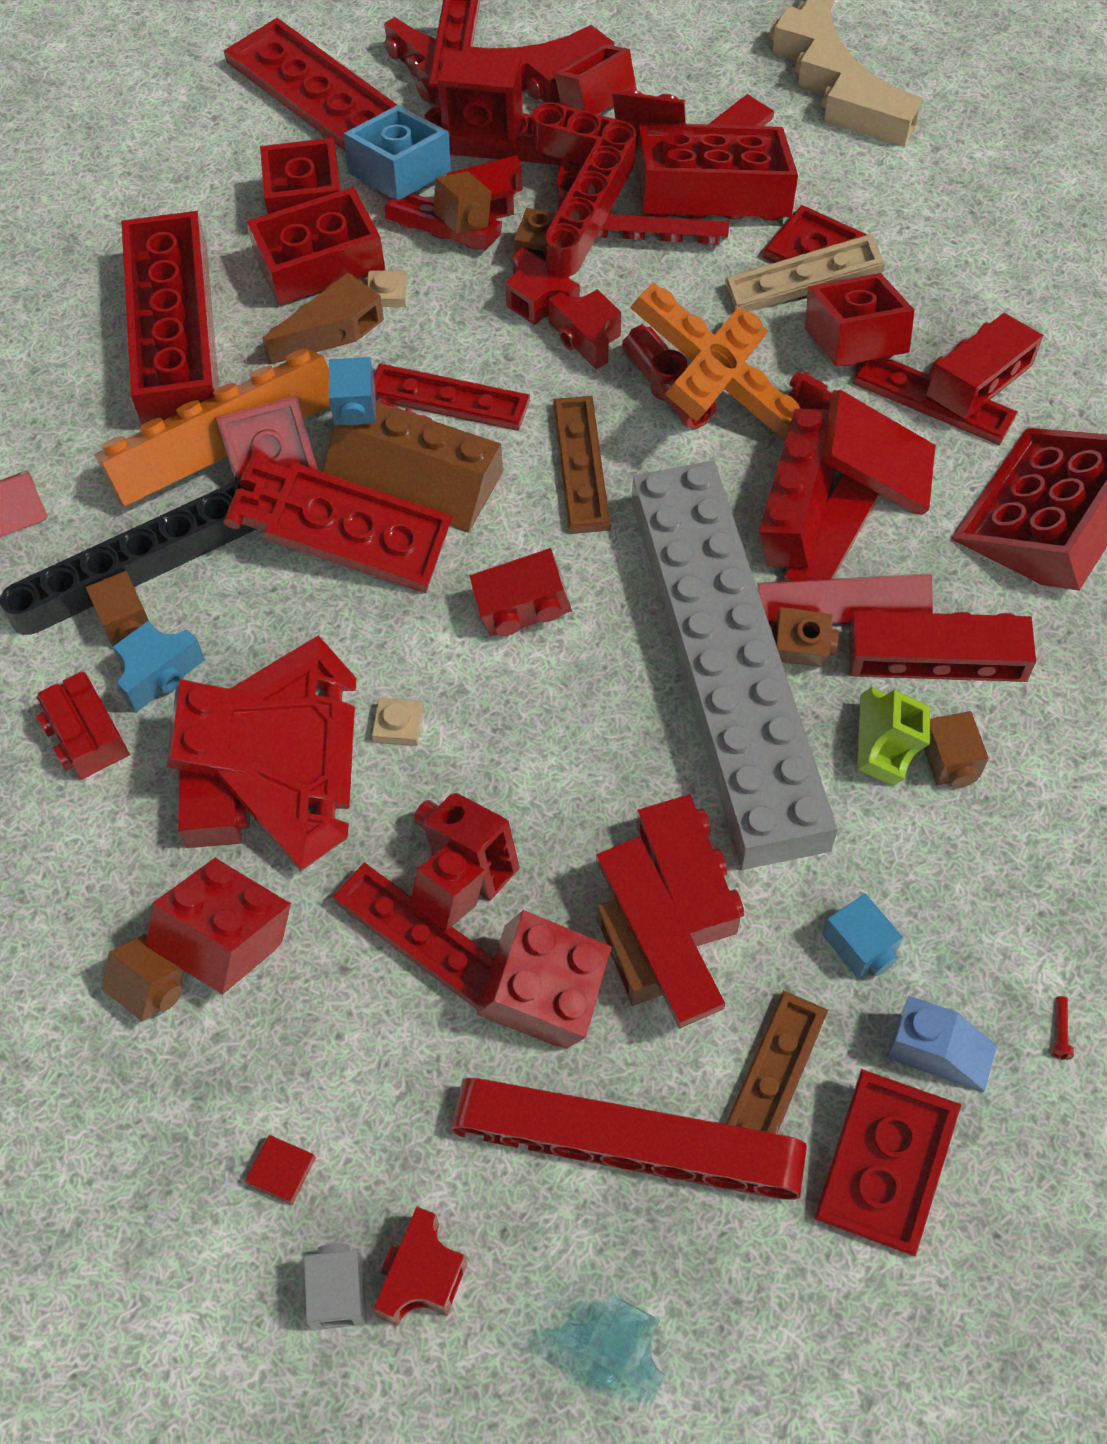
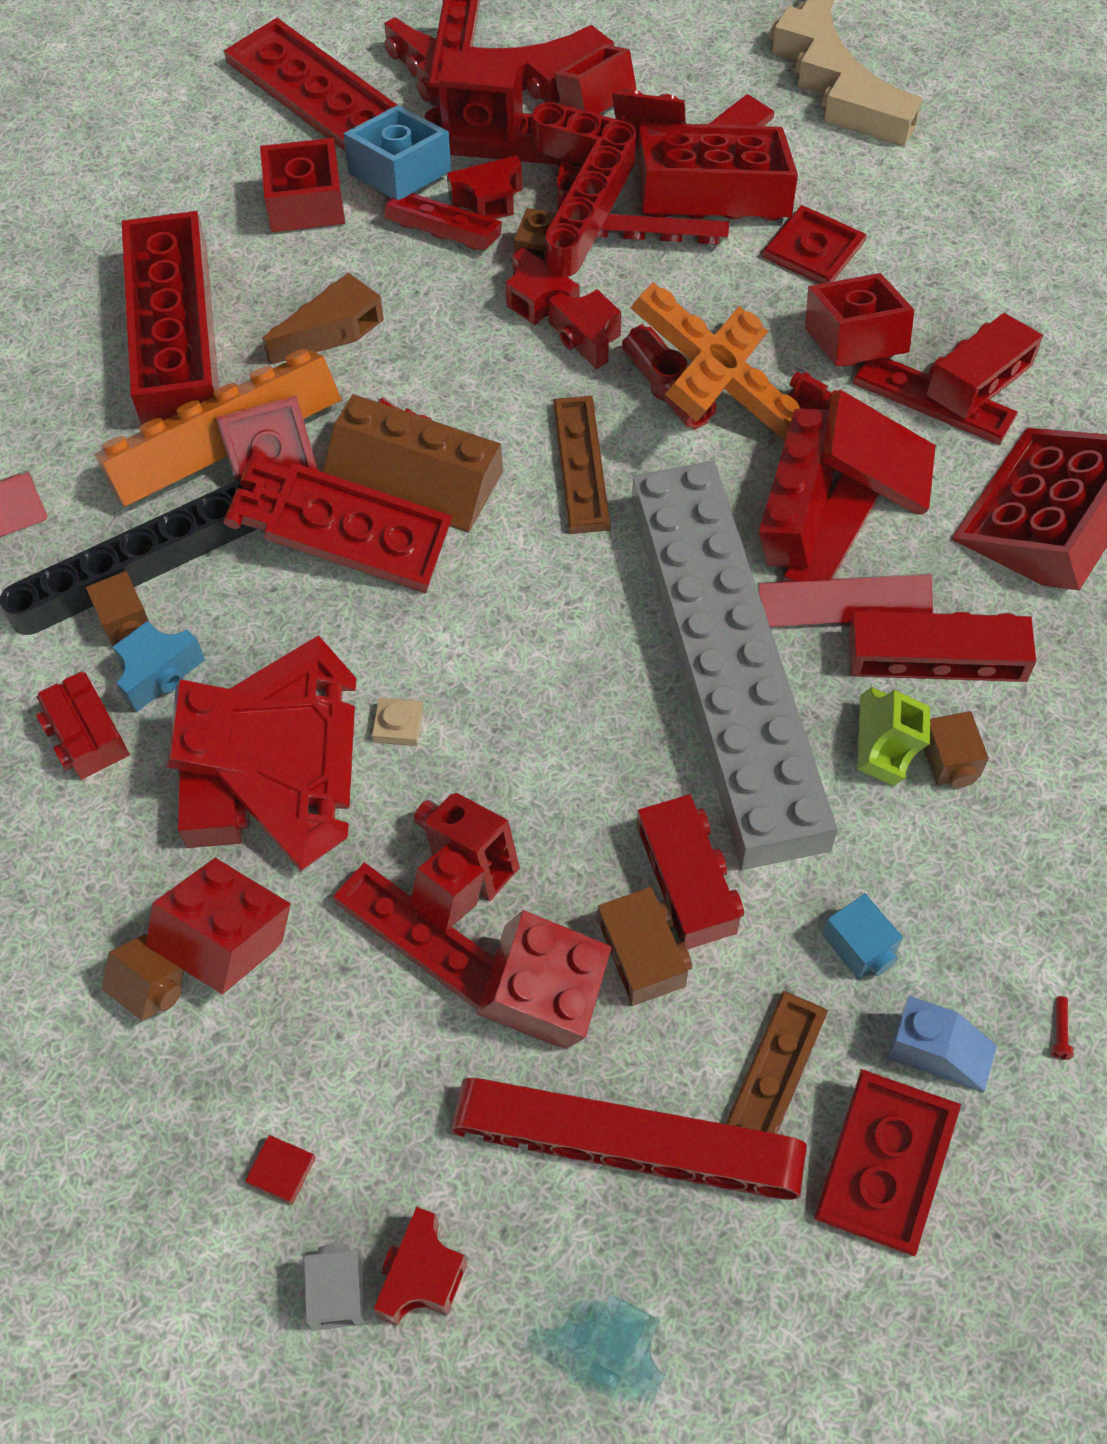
(315, 244): red brick -> none
(352, 391): dark azure brick -> none
(390, 287): tan plate -> none
(451, 396): red tile -> none
(462, 202): dark orange brick -> none
(520, 593): red brick -> none
(660, 932): red tile -> none
(792, 276): tan tile -> none
(804, 636): dark orange brick -> none

